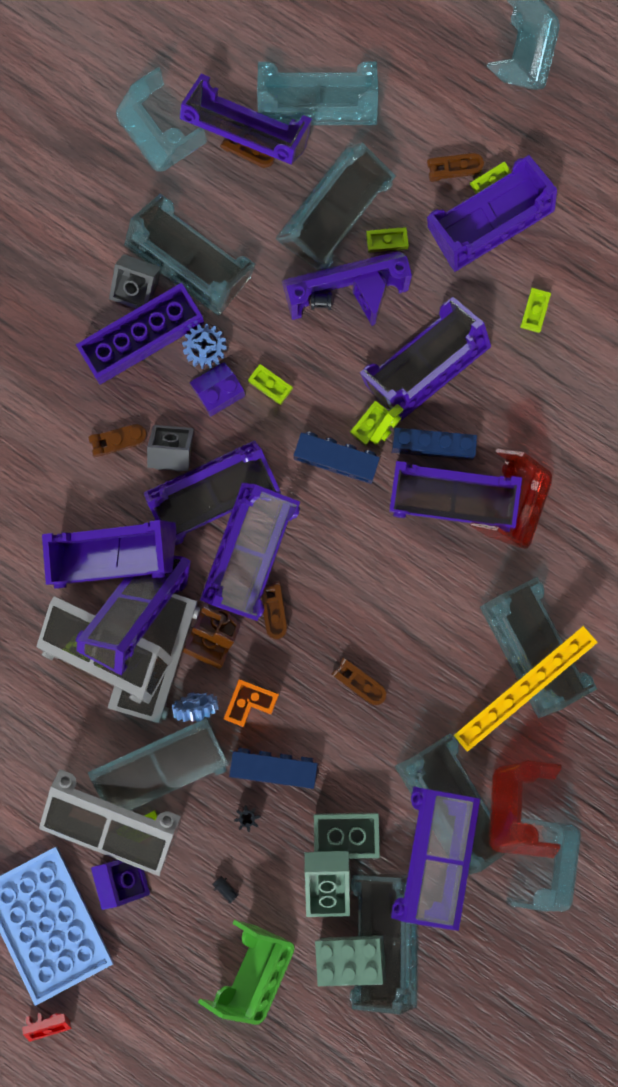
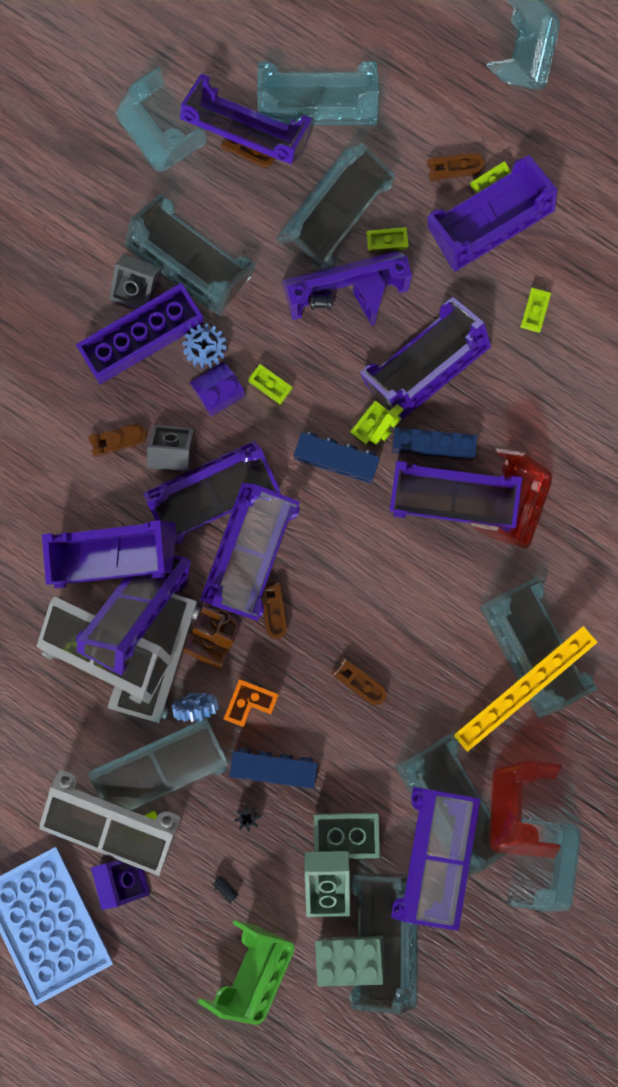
(45, 1027): red plate -> none

